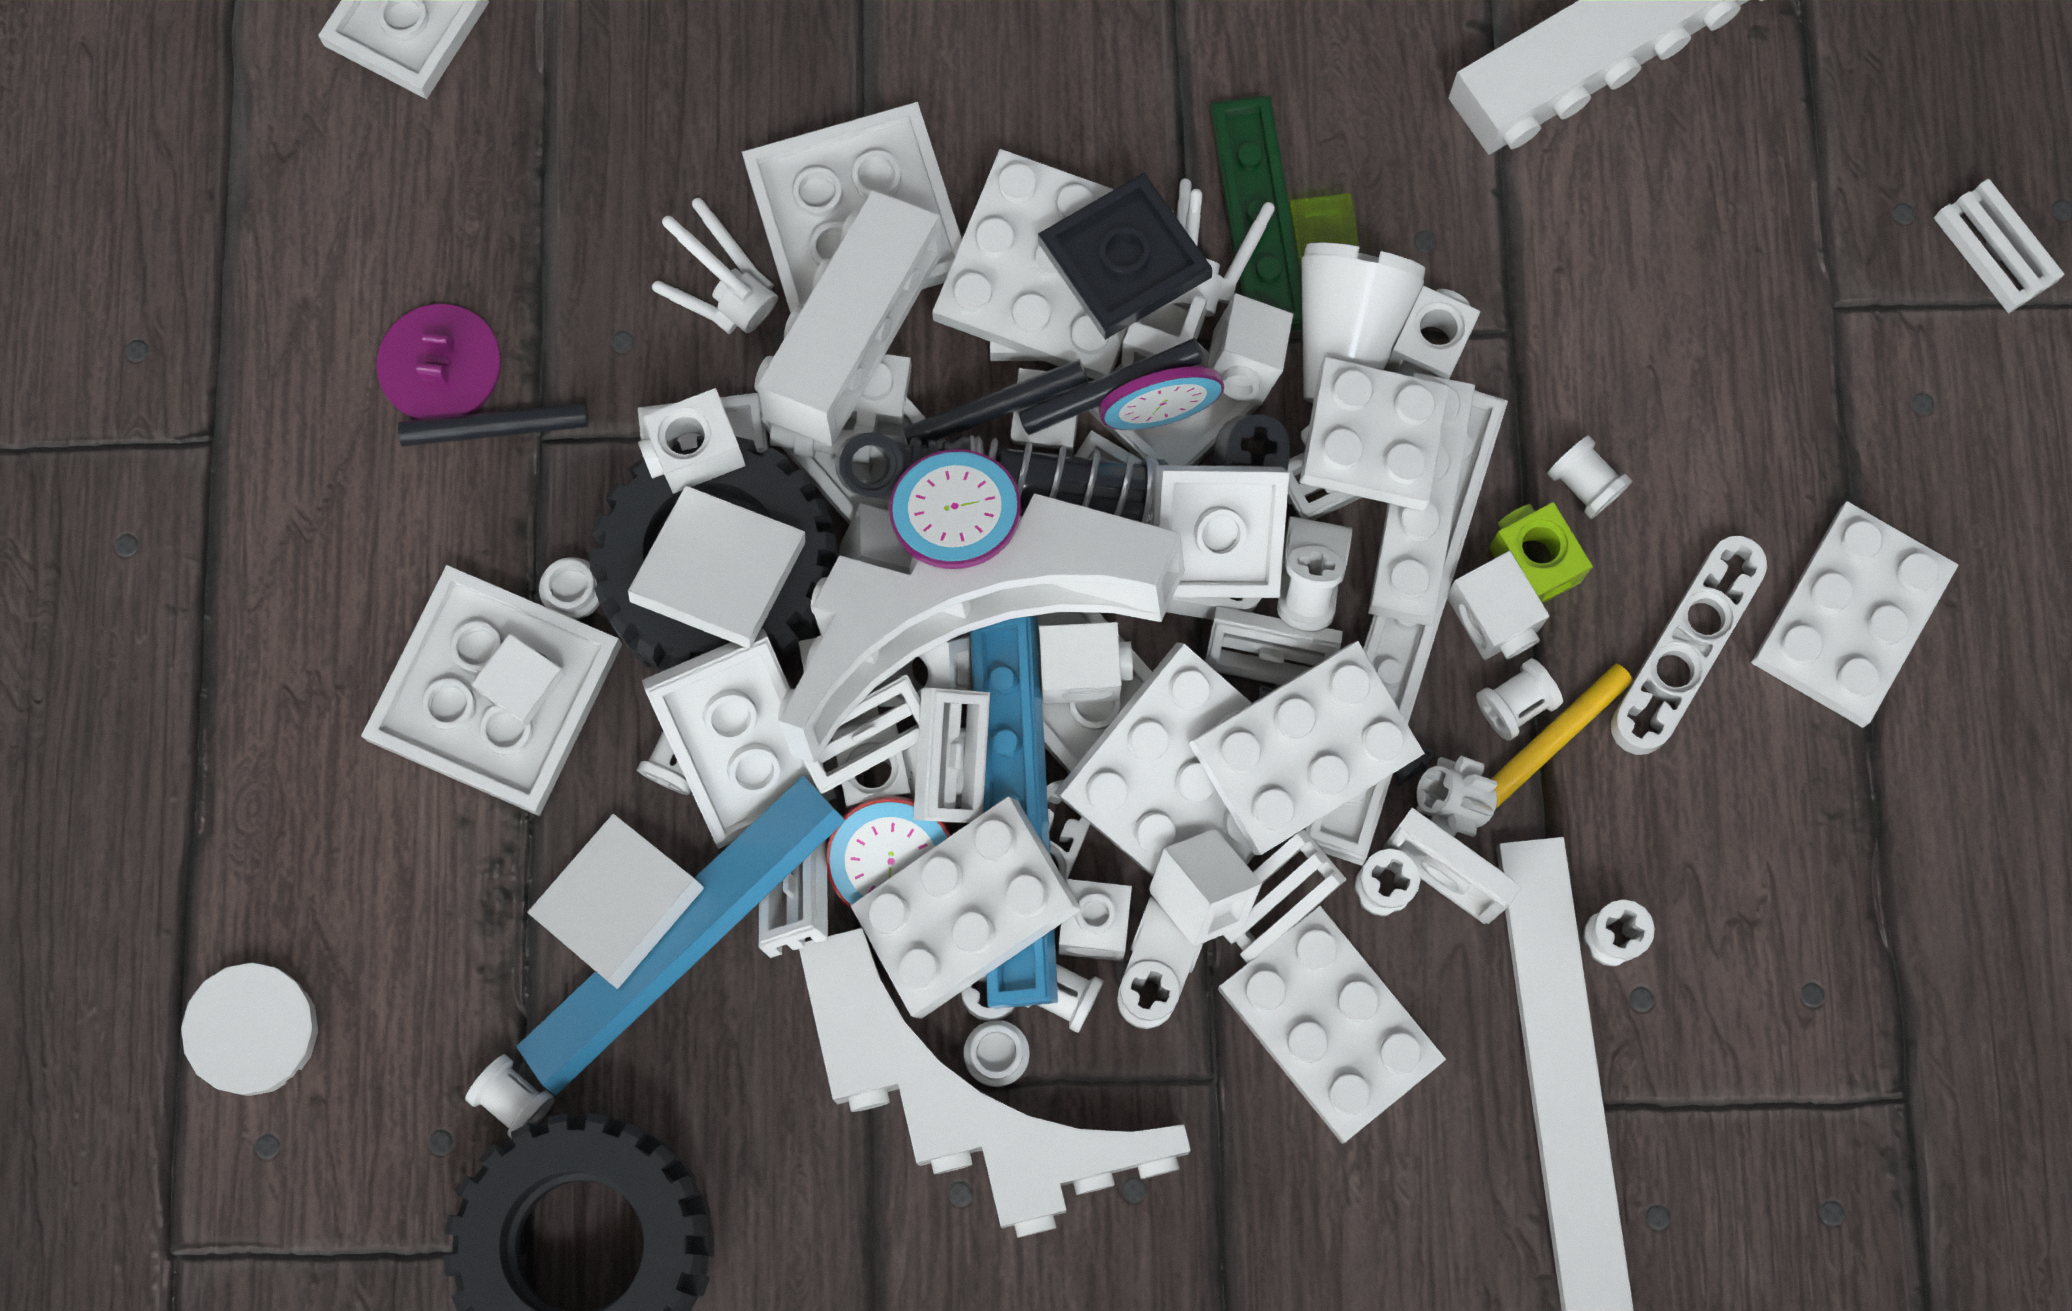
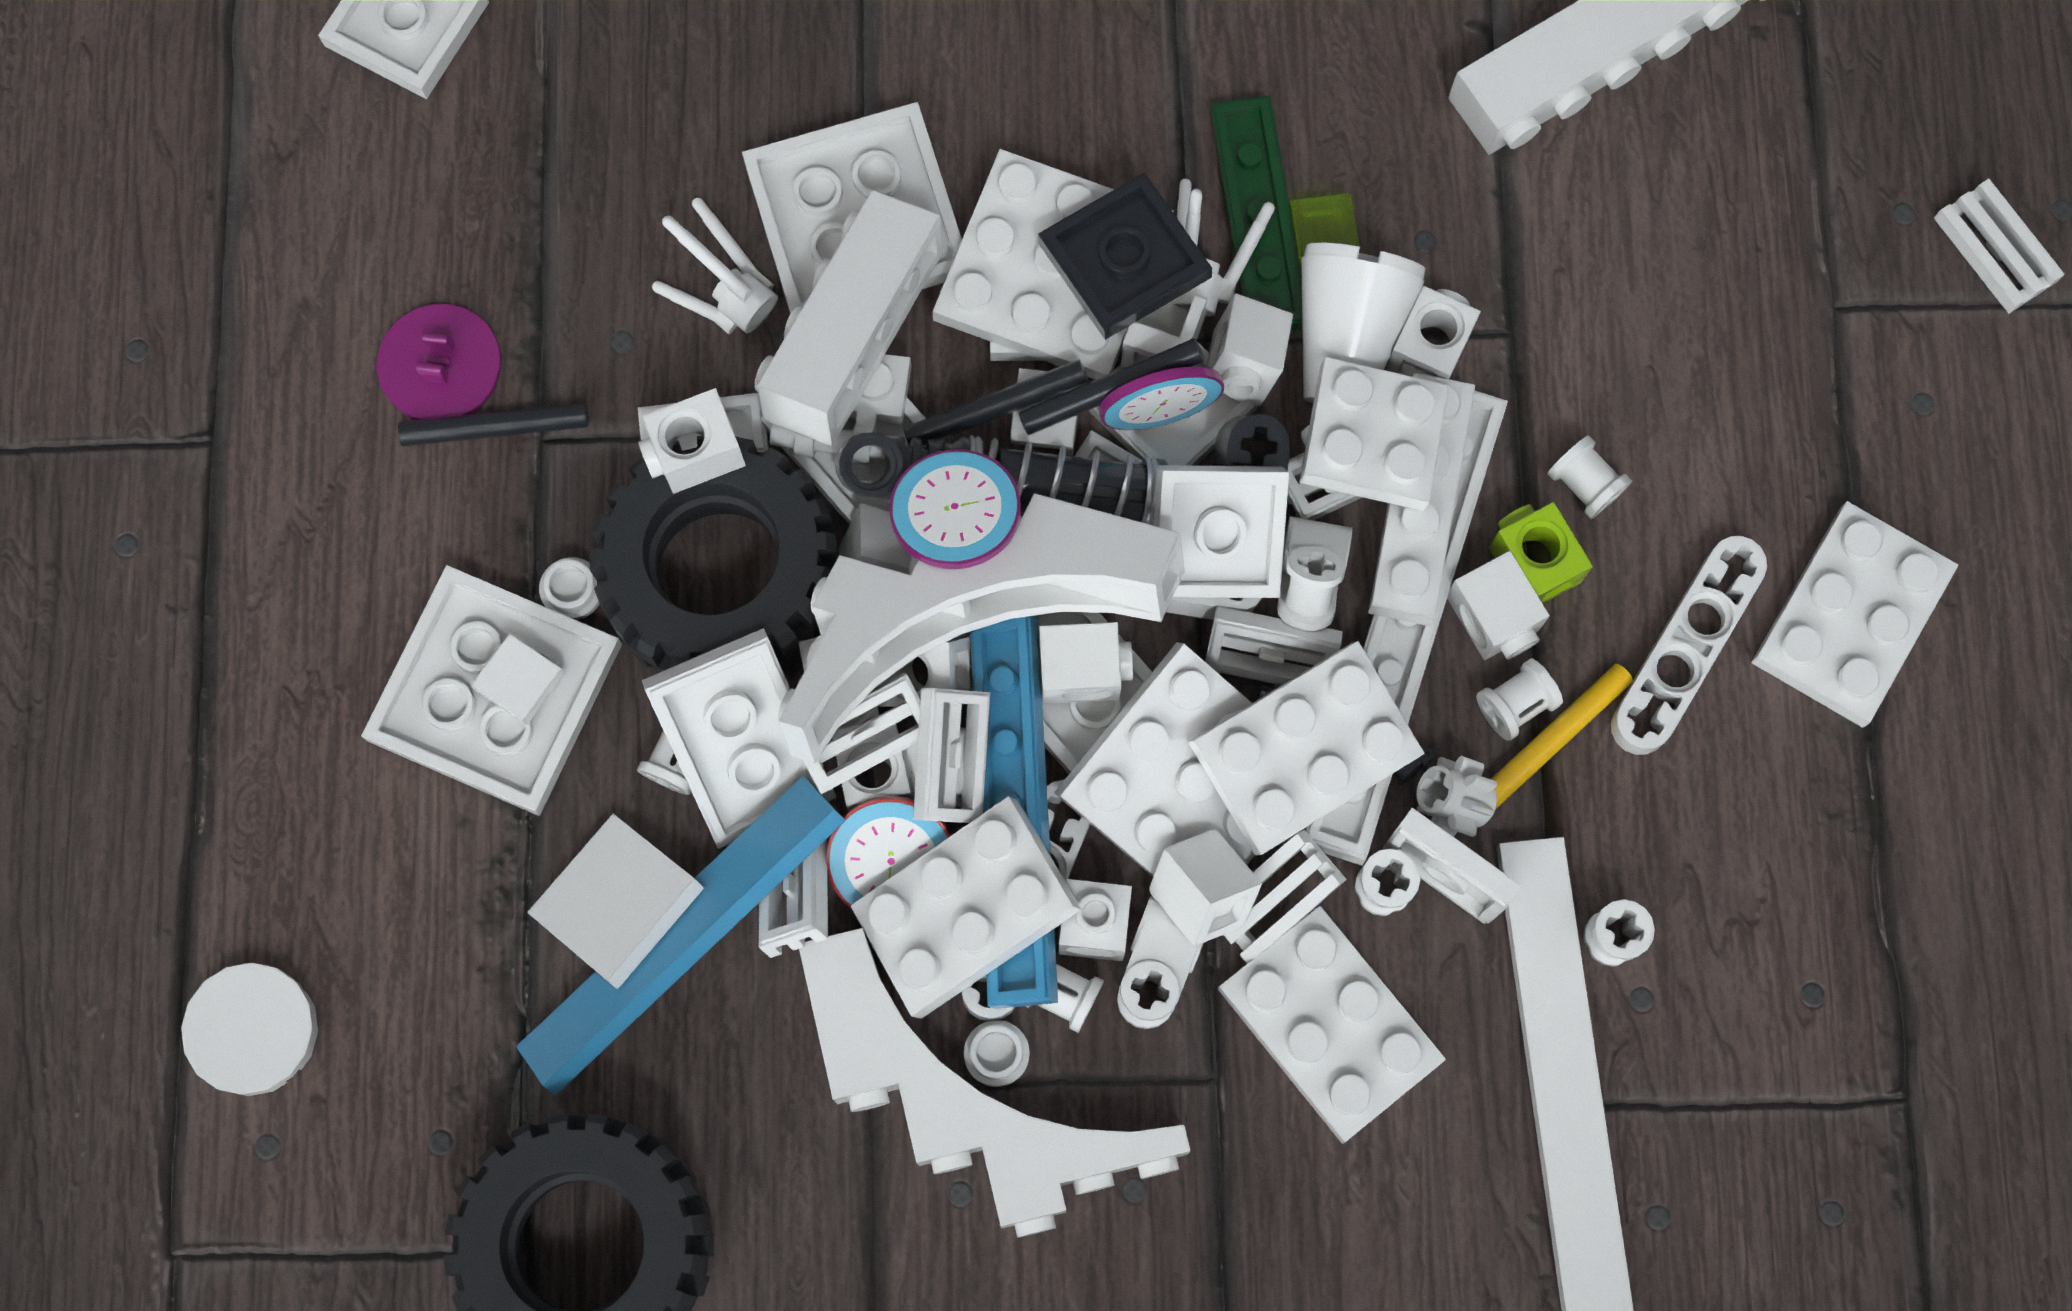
(509, 1095): white bush -> none
(717, 567): white tile -> none

